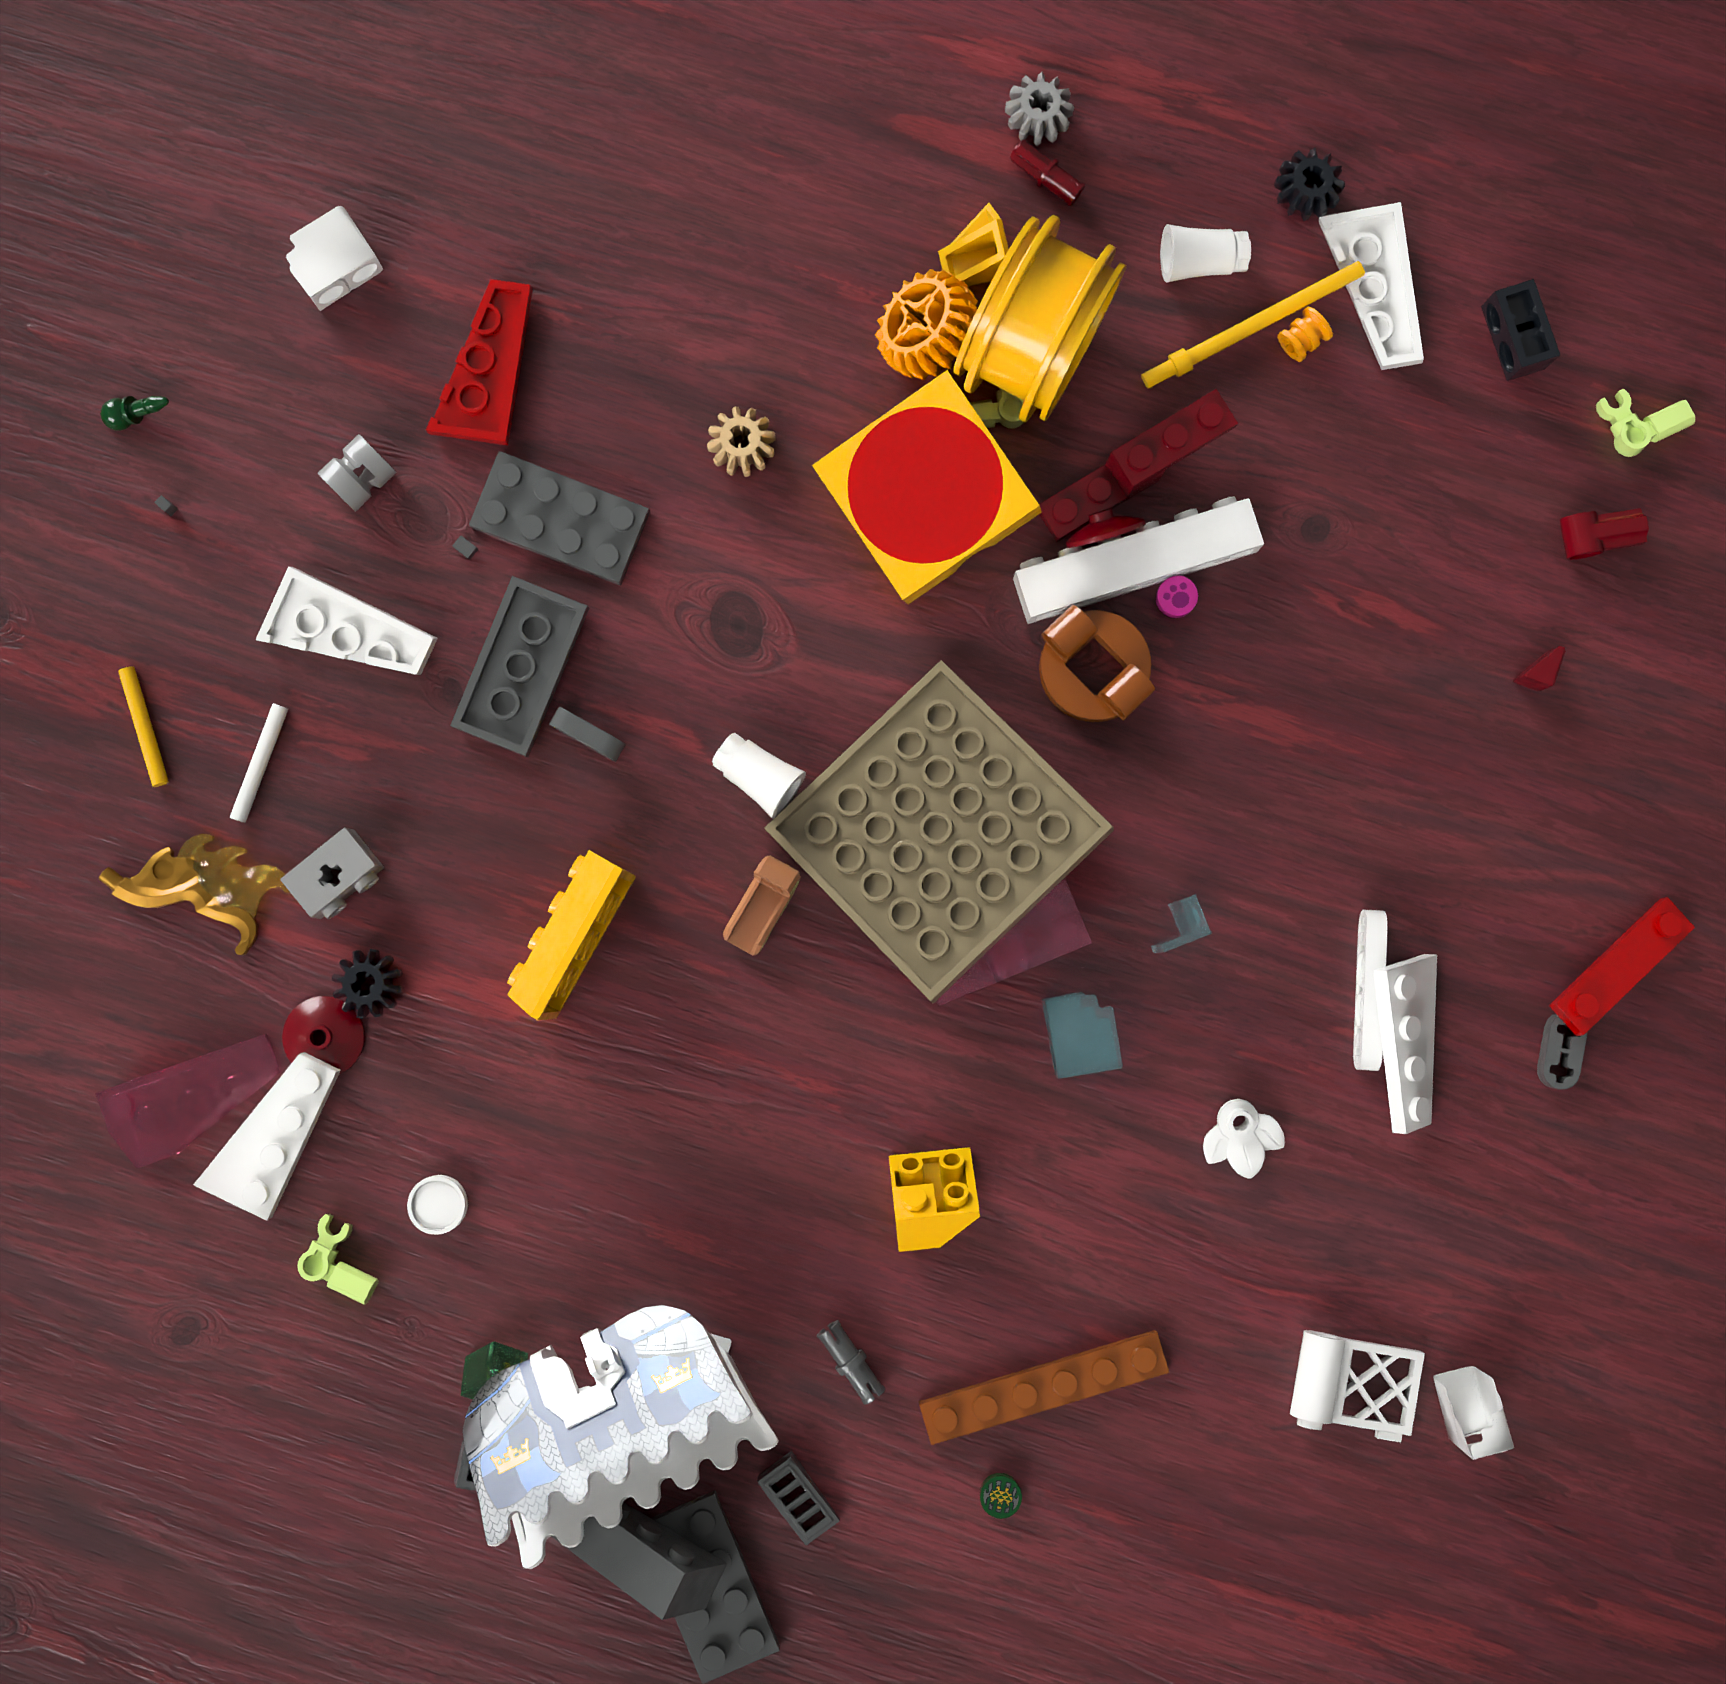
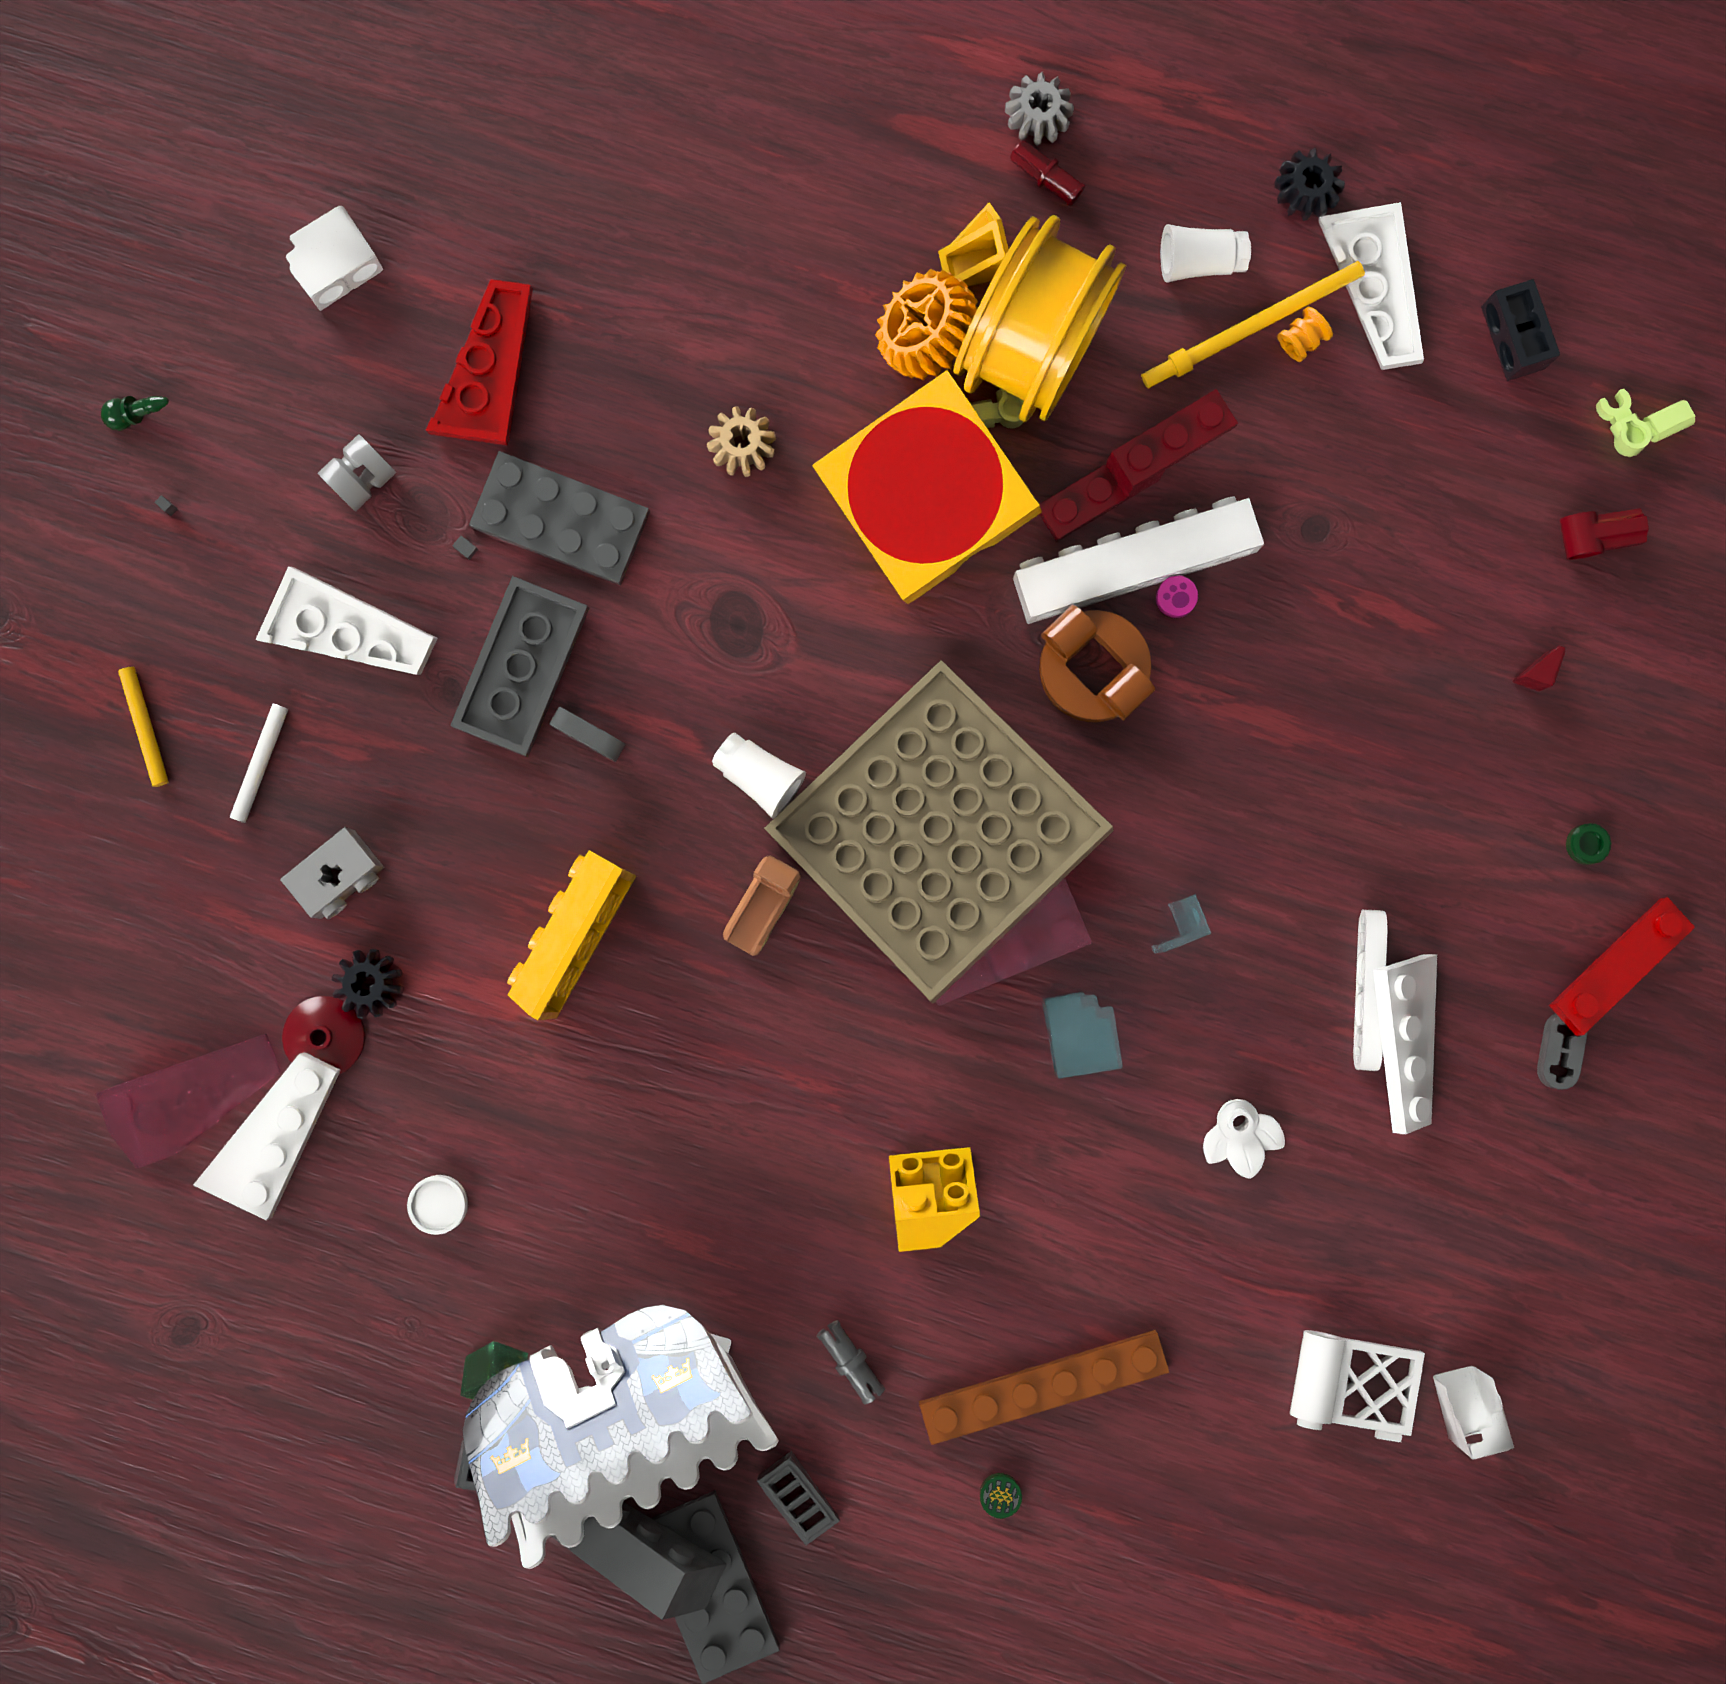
(207, 879): piece -> none
(341, 1277): yellowish green bar -> none
(1104, 526): dark red dish -> none
(1588, 844): none -> dark green tile

